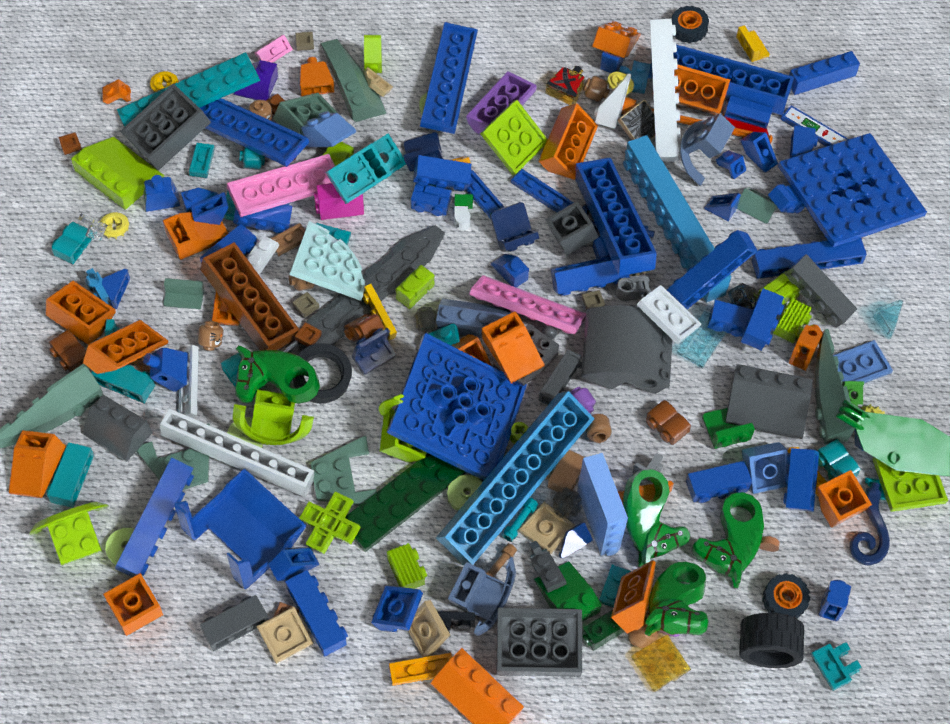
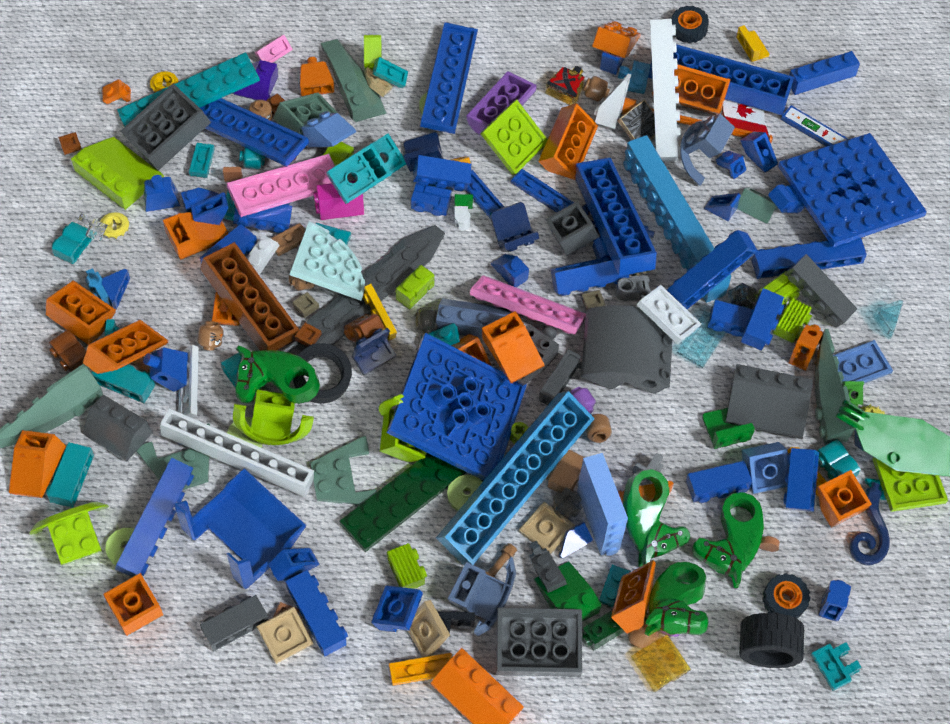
(183, 293): sand green panel -> none
(232, 173): none -> nougat tile
(304, 41): dark tan plate -> none
(329, 522): lime plate -> none
(390, 72): none -> teal plate
(510, 532): teal bar -> none
(617, 77): light yellow gear -> none
(668, 422): dark orange brick -> none
(748, 112): blue piece -> none
(802, 140): blue slope -> none

